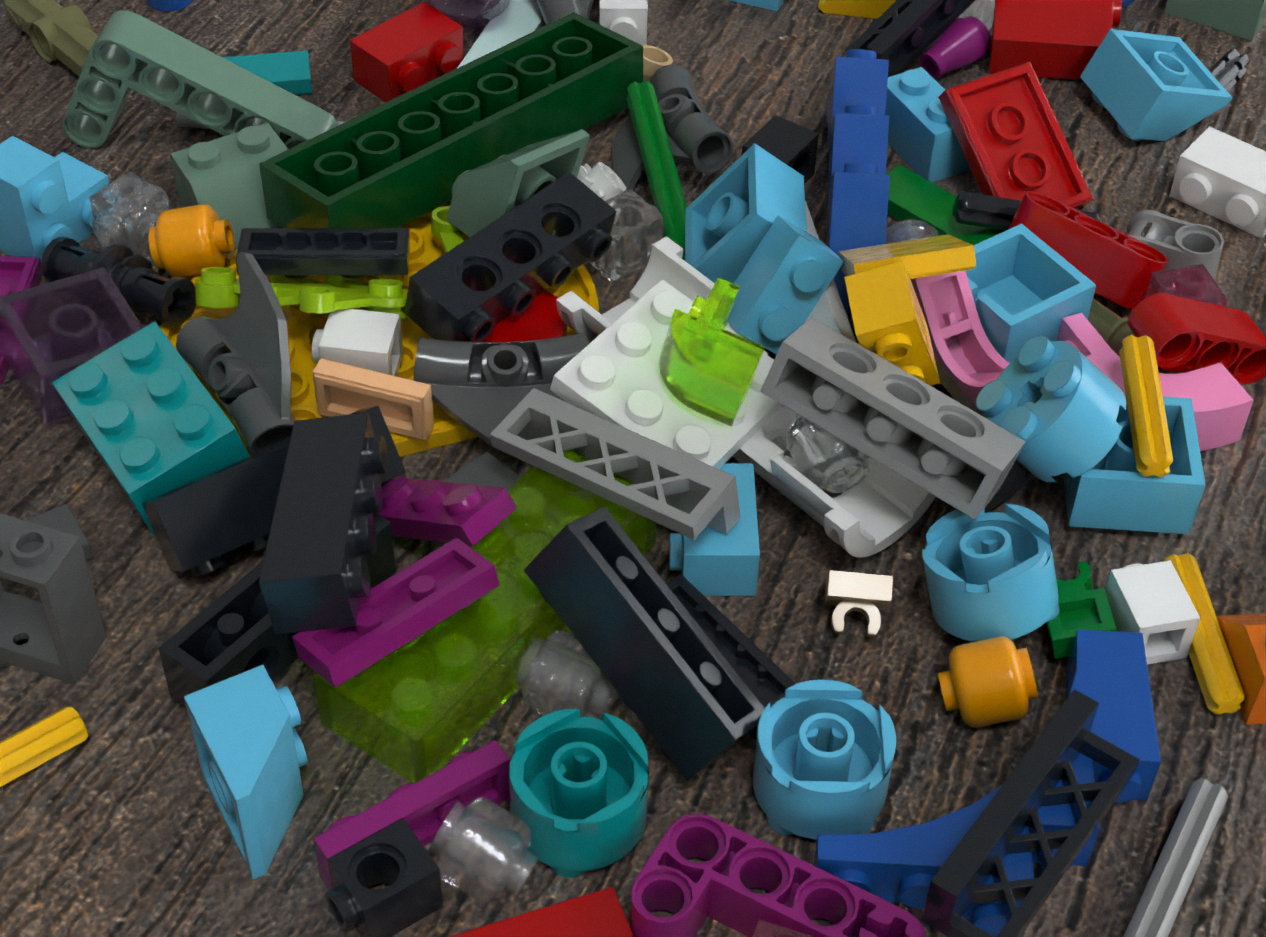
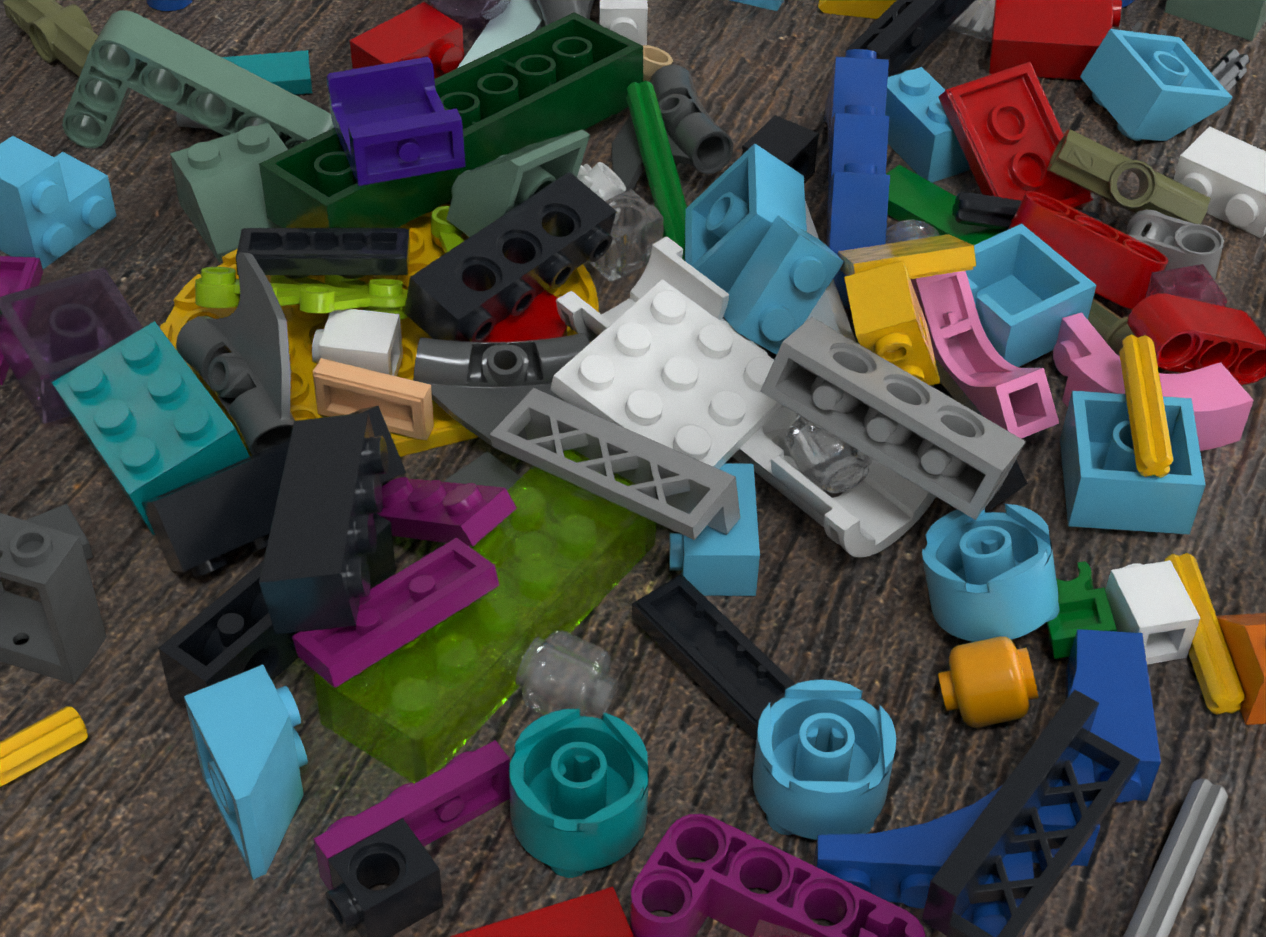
(126, 213): clear brick -> none
(133, 275): black piece -> none
(190, 240): light orange head -> none
(394, 121): none -> dark purple panel
(484, 850): clear head -> none
(645, 642): black brick -> none
(704, 361): clear neon green brick -> none
(858, 593): tile -> none
(958, 46): magenta cone -> none
(1057, 406): medium azure brick -> none
(1098, 171): none -> olive piece

